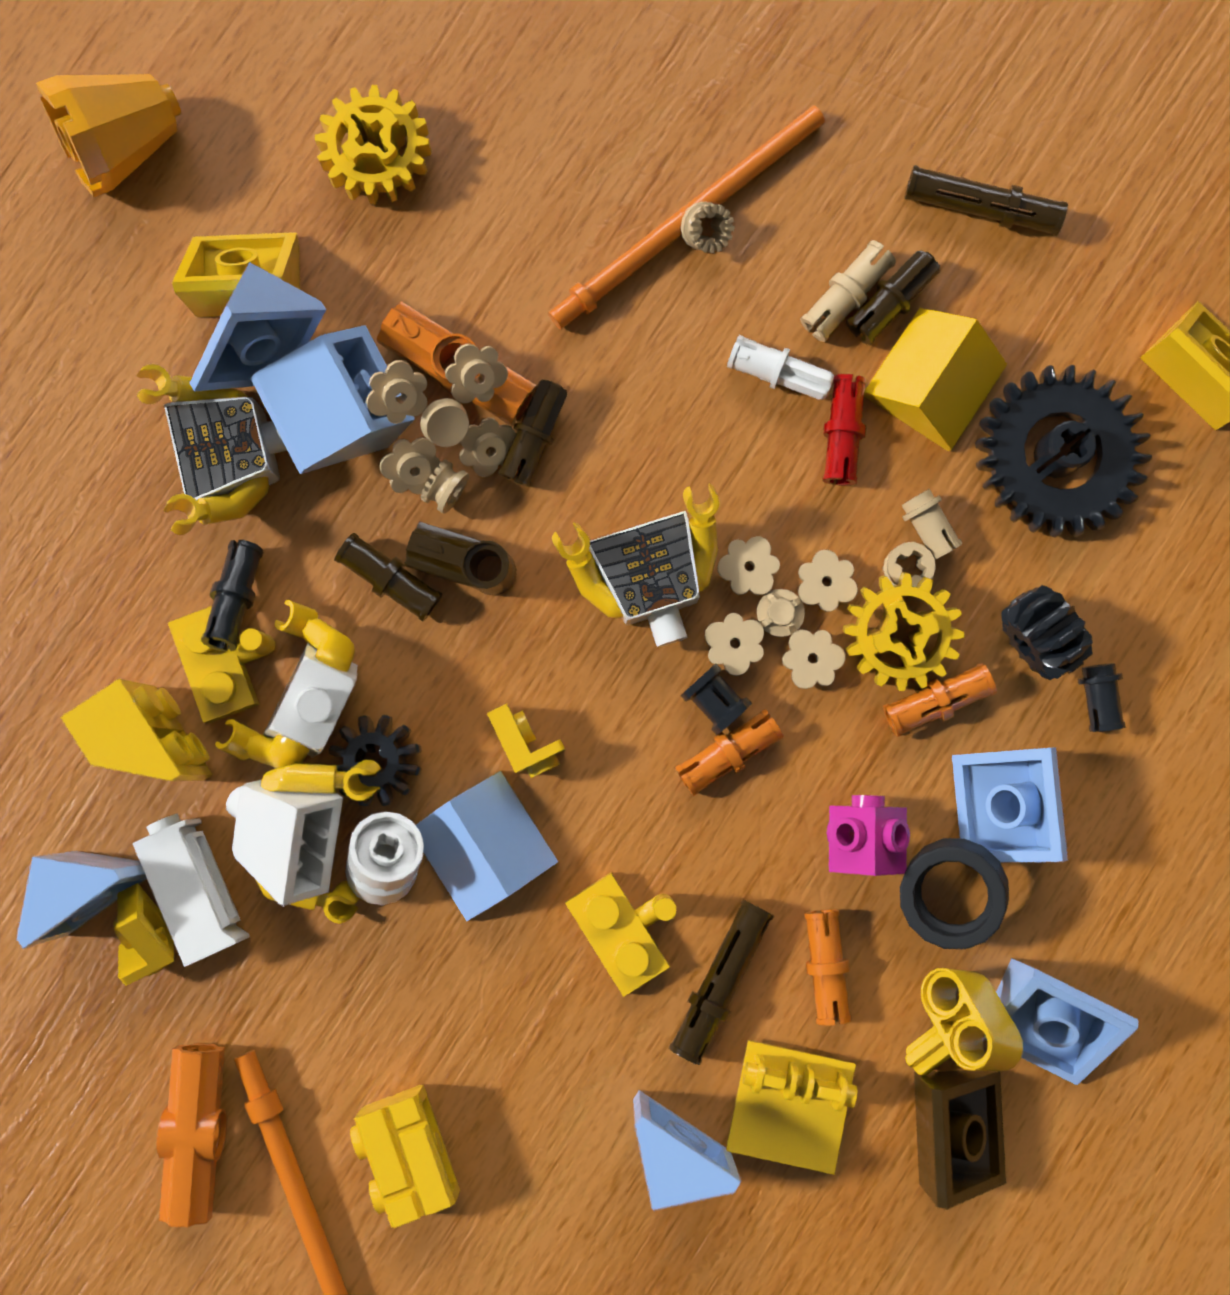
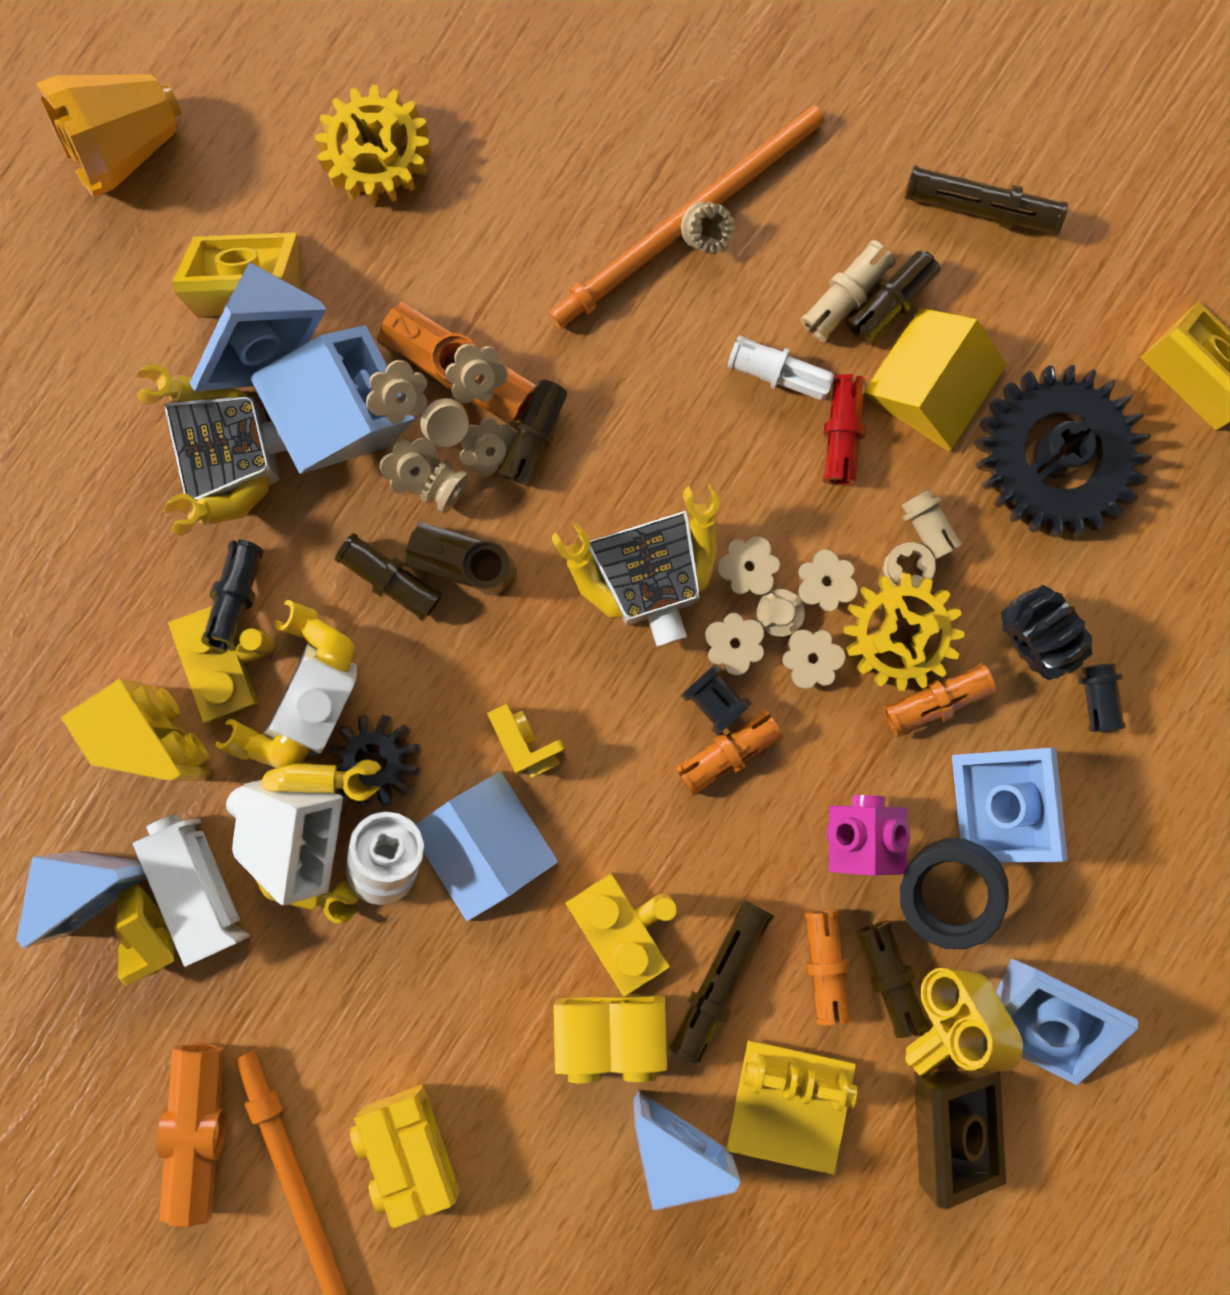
(610, 1036): none -> yellow brick
(893, 979): none -> dark brown pin

